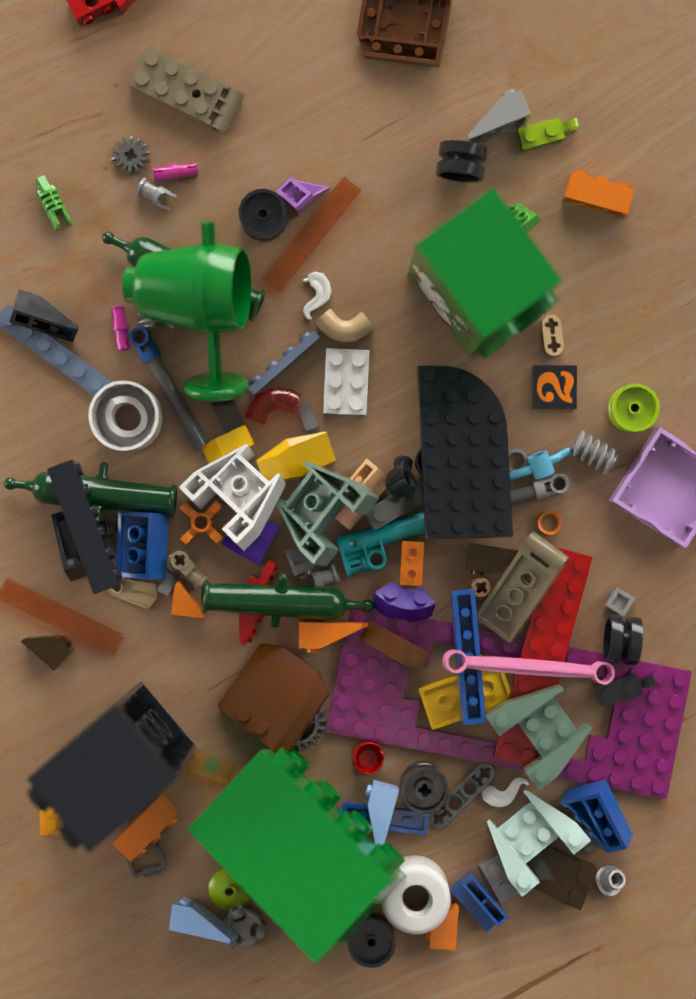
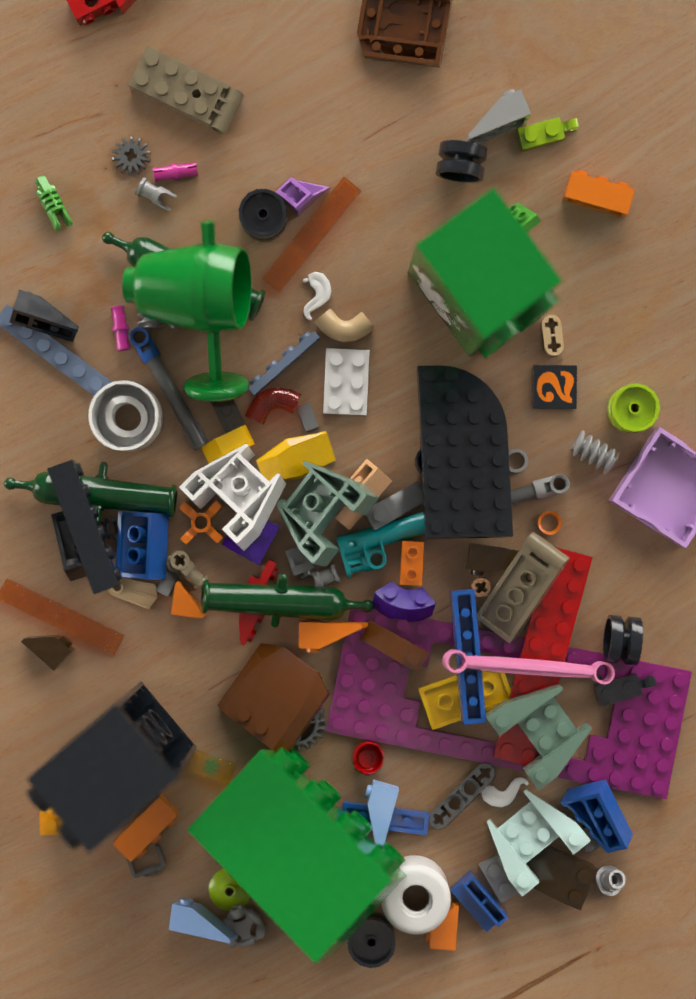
(401, 480): black connector -> none
(425, 800): black wheel -> none
(540, 464): medium azure piece -> none
(619, 601): light grey plate -> none

